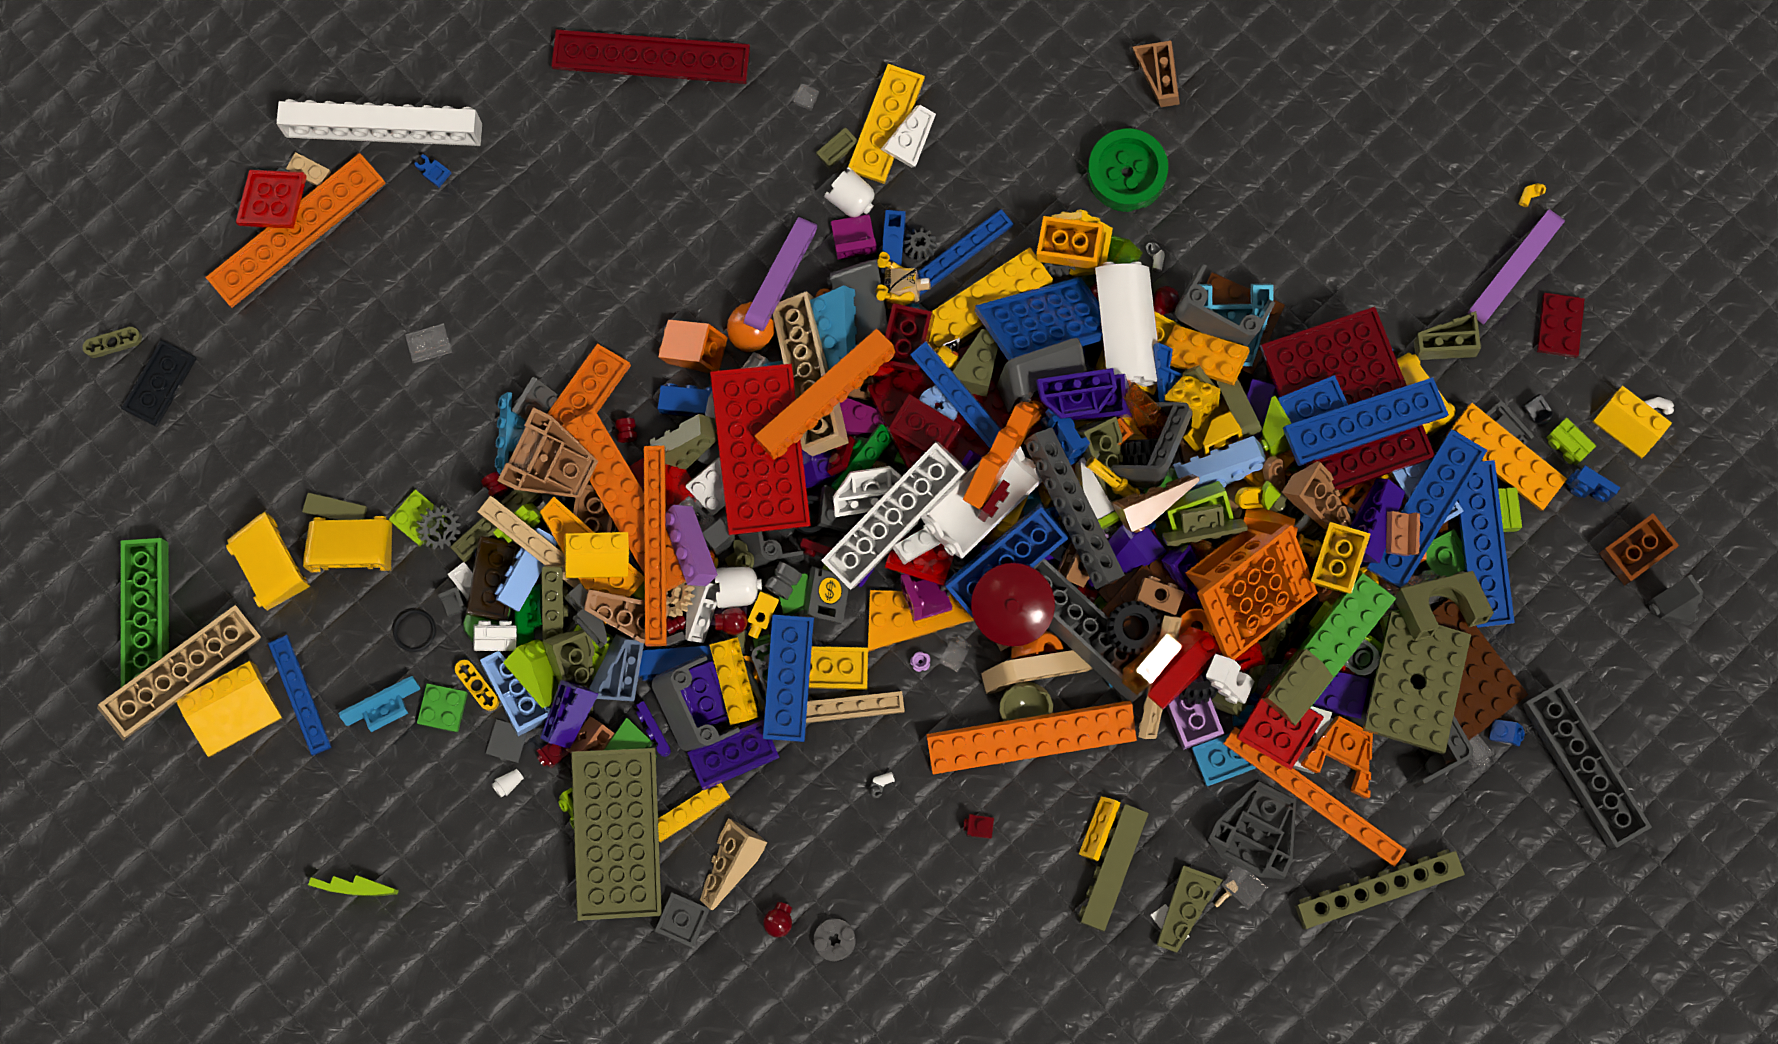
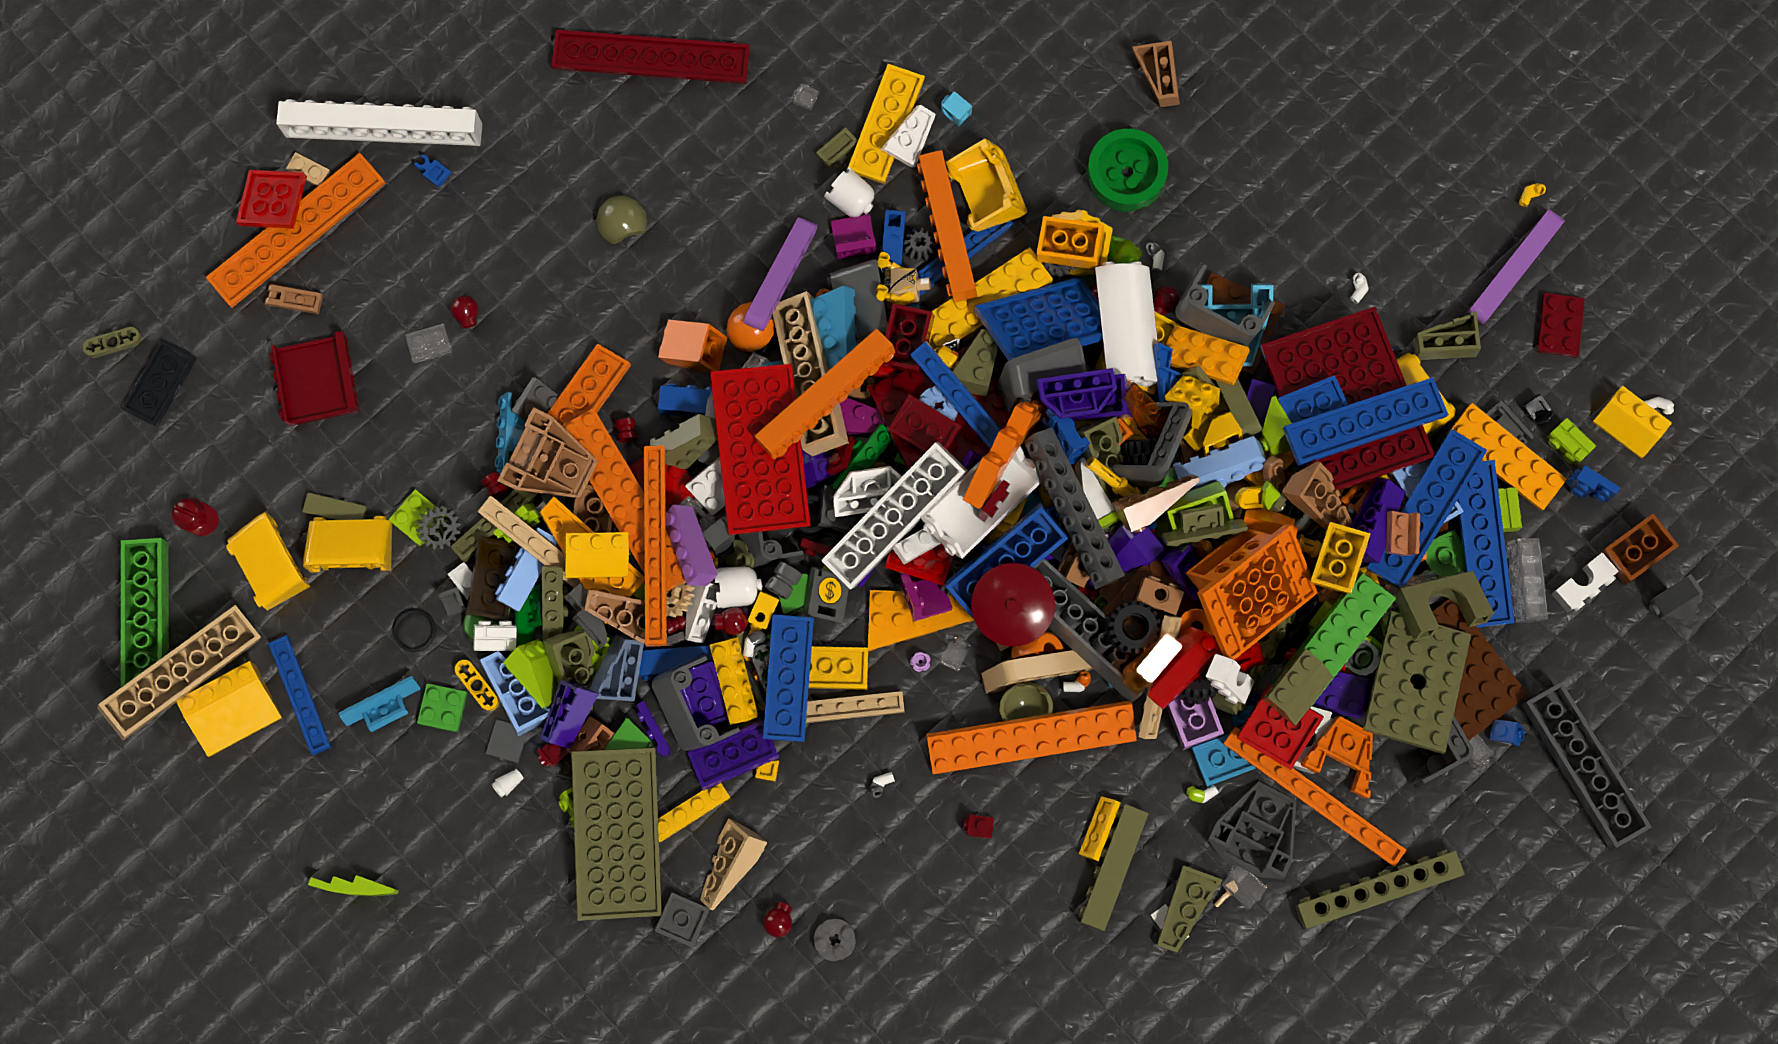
(195, 517): none -> dark red piece
(294, 299): none -> medium nougat plate
(314, 380): none -> dark red panel
(465, 311): none -> dark red piece
(621, 218): none -> olive cylinder
(751, 641): none -> arm
(768, 771): none -> yellow tile
(948, 227): none -> orange brick
(956, 108): none -> medium azure brick
(987, 185): none -> yellow windscreen
(1079, 684): none -> arm
(1201, 796): none -> arm
(1360, 286): none -> white arm
(1527, 580): none -> clear brick
(1599, 572): none -> white arch

